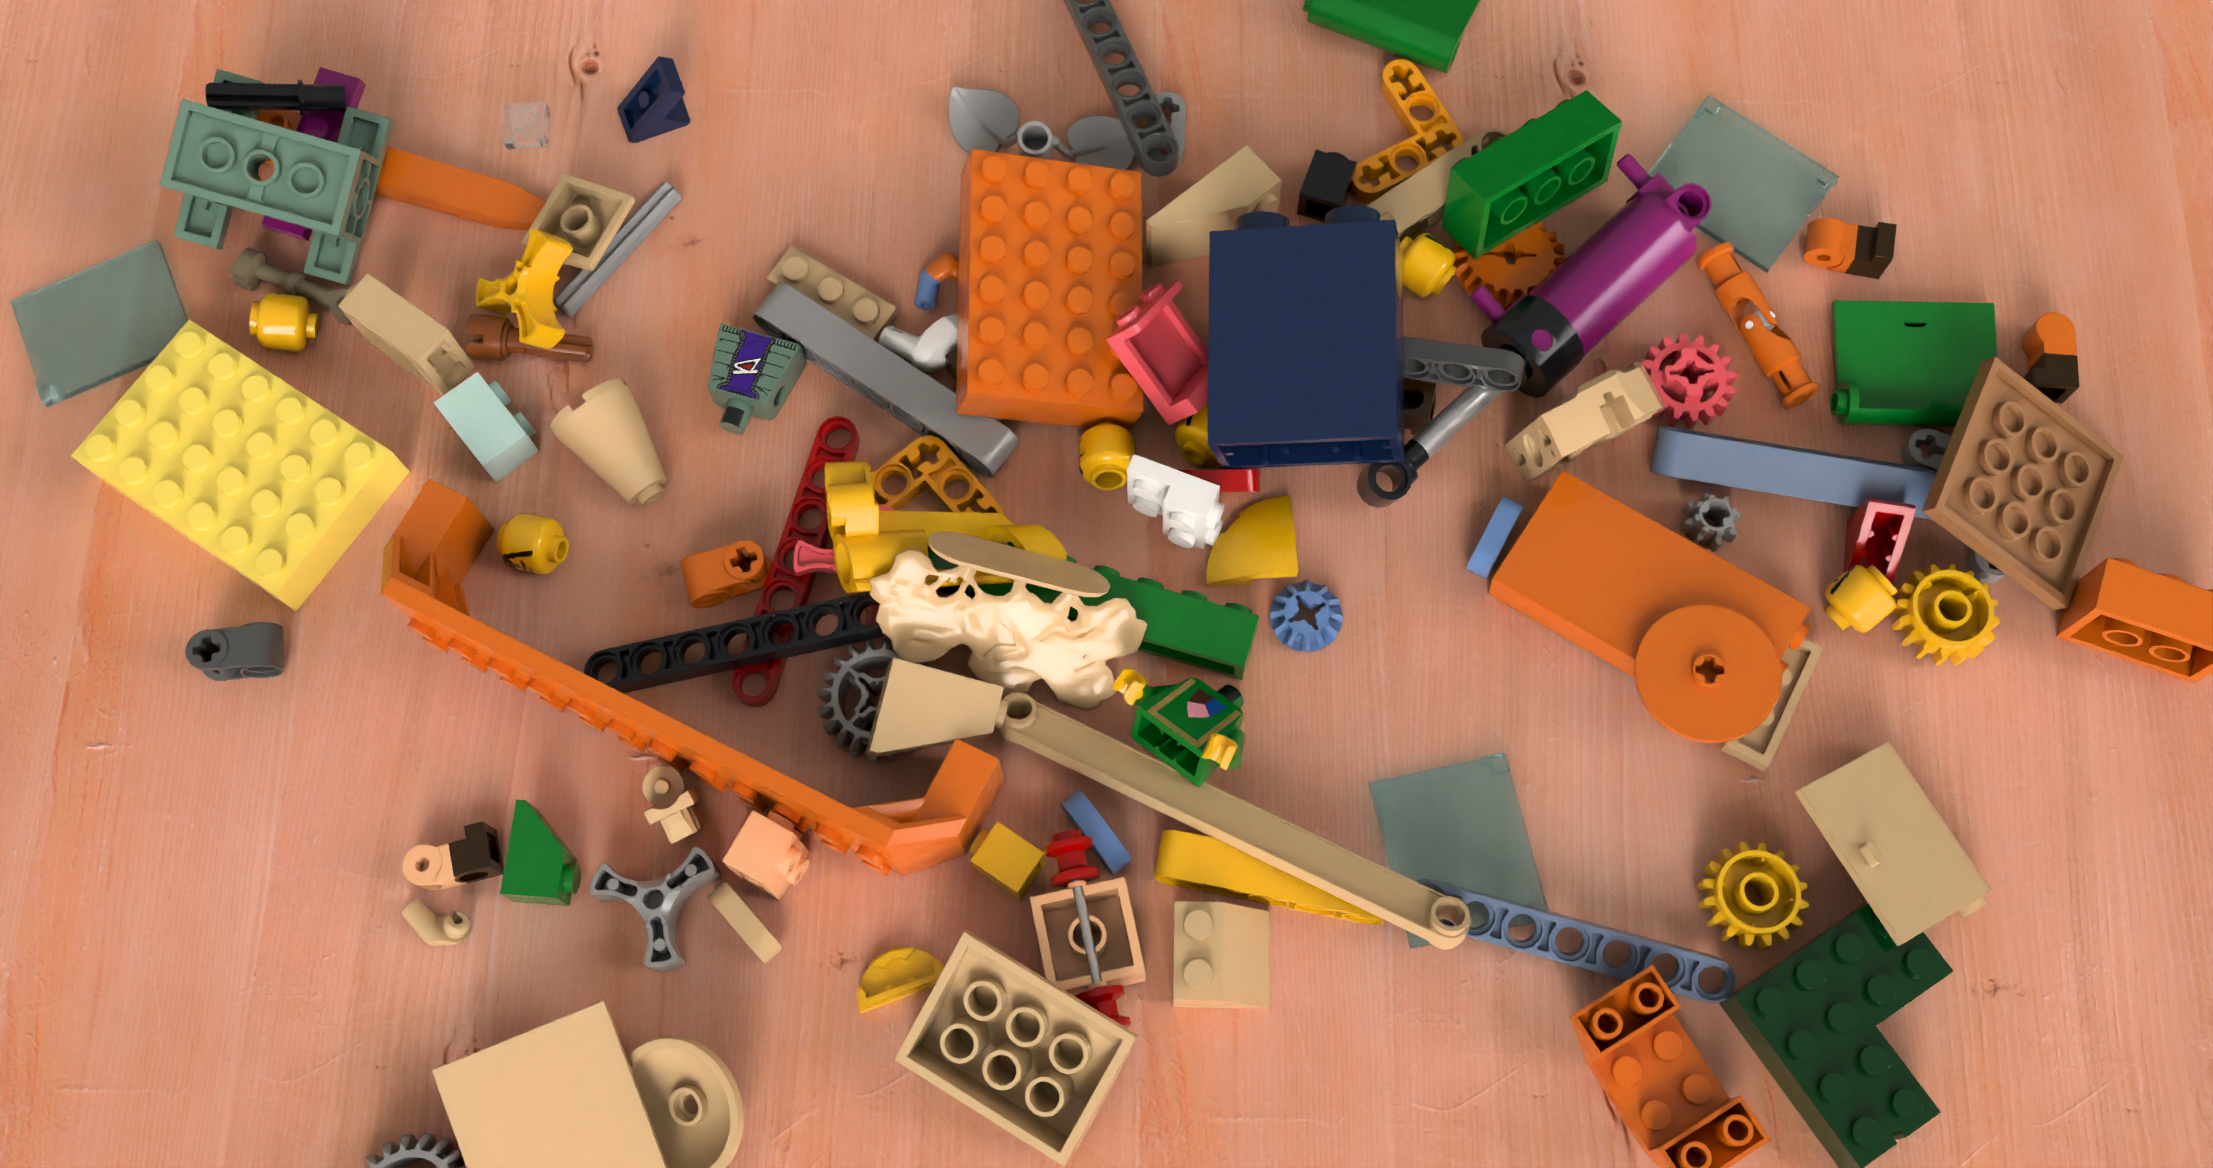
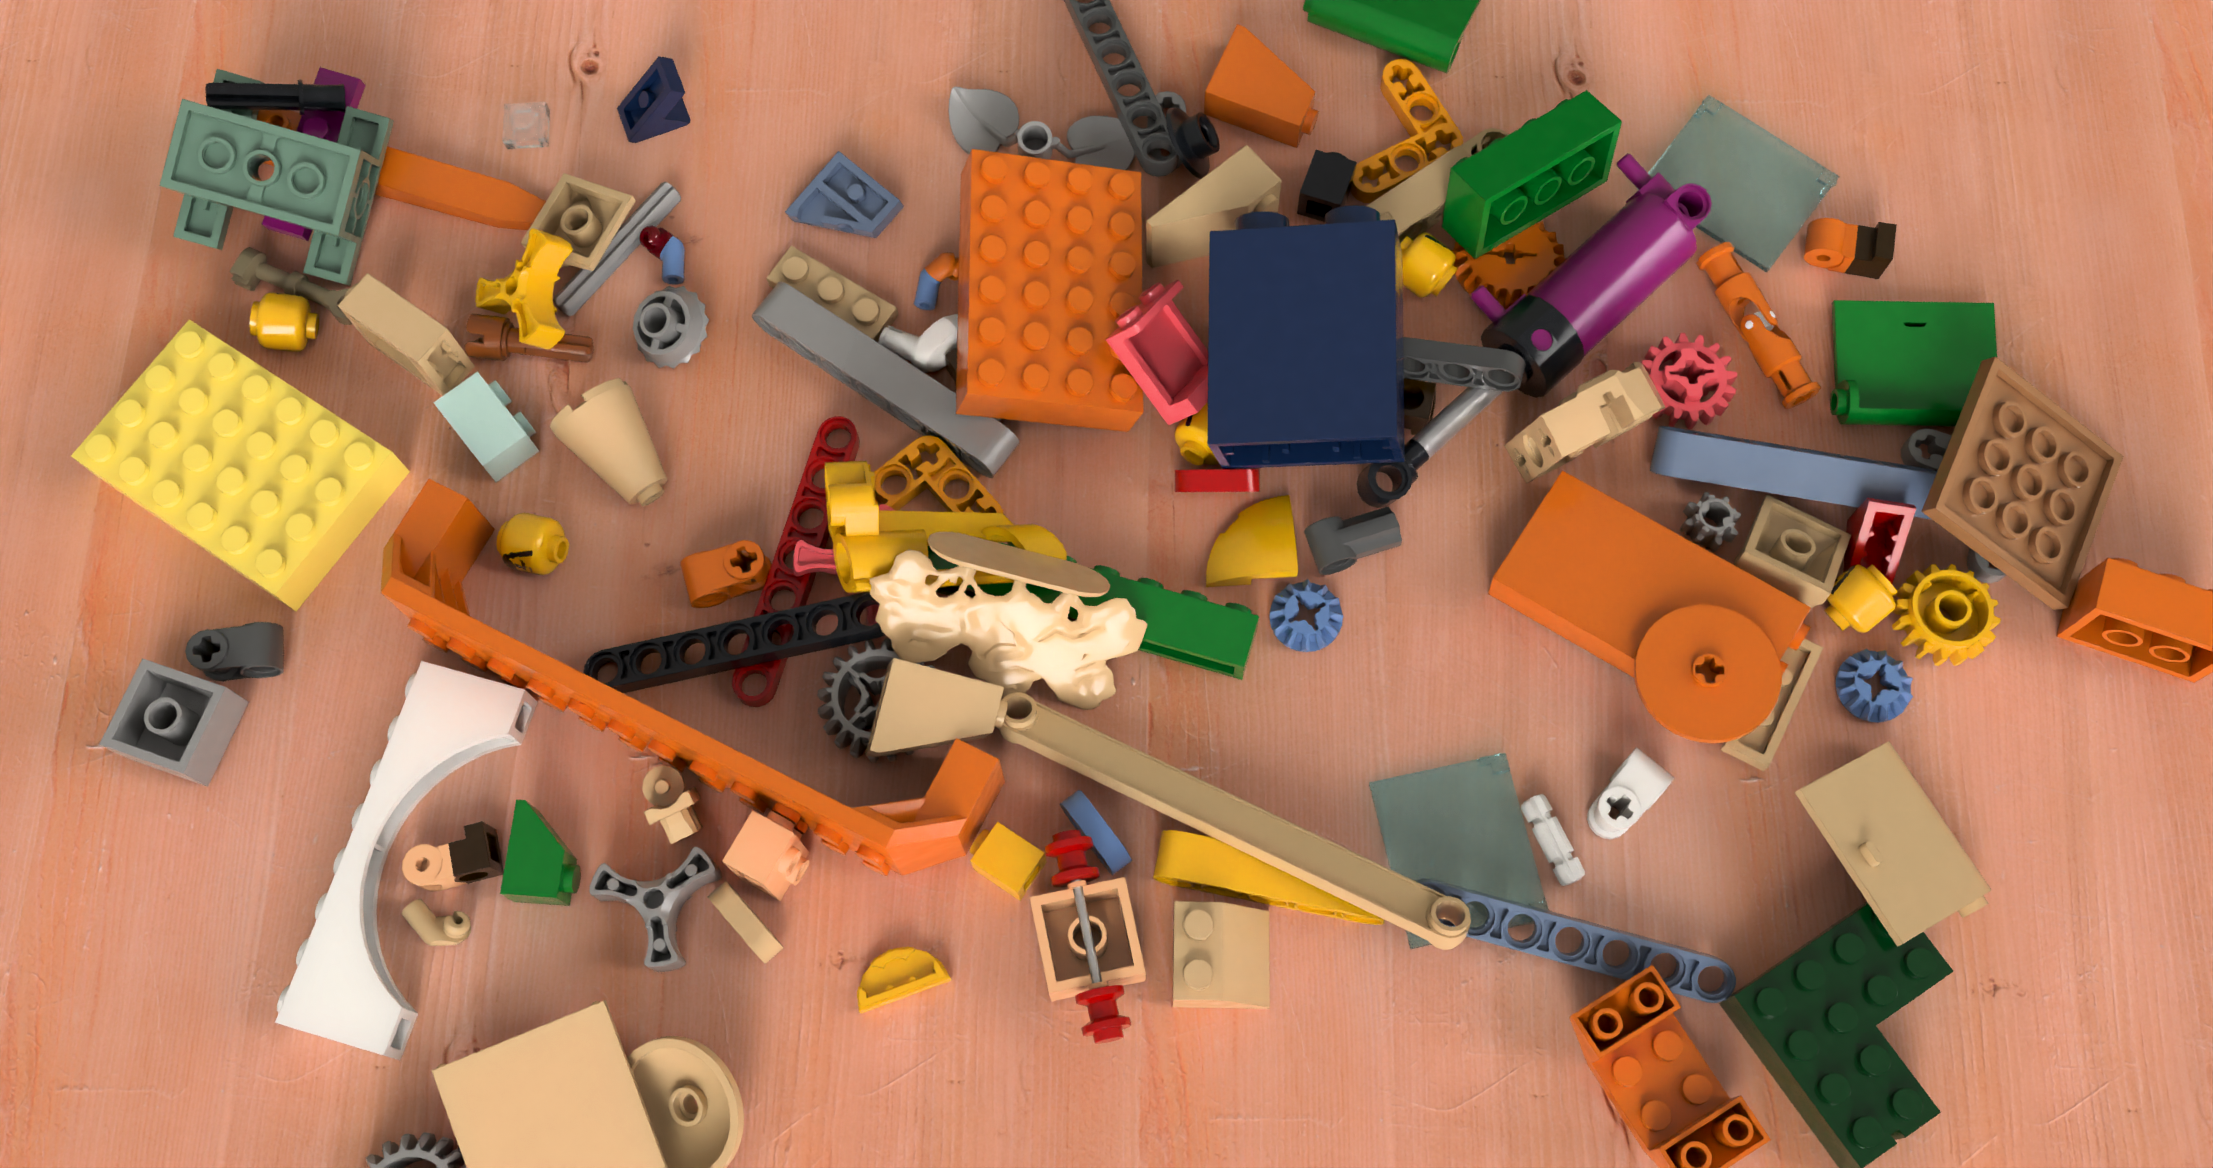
(100, 322): clear light blue piece -> none
(174, 722): none -> light grey brick
(341, 972): none -> white arch
(667, 249): none -> arm
(670, 326): none -> light grey piece
(752, 375): sand green torso -> none
(845, 200): none -> sand blue wing
(1016, 1048): tan slope -> none
(1105, 455): yellow head -> none
(1186, 502): white plate -> none
(1186, 723): green torso -> none
(1192, 139): none -> black piece
(1260, 92): none -> orange slope
(1340, 542): none -> dark grey piece
(1494, 537): medium blue beam -> none
(1552, 839): none -> white axle
(1631, 791): none -> white piece
(1733, 910): yellow gear -> none
(1793, 552): none -> tan slope
(1857, 694): none -> medium blue gear
(2052, 356): leg -> none

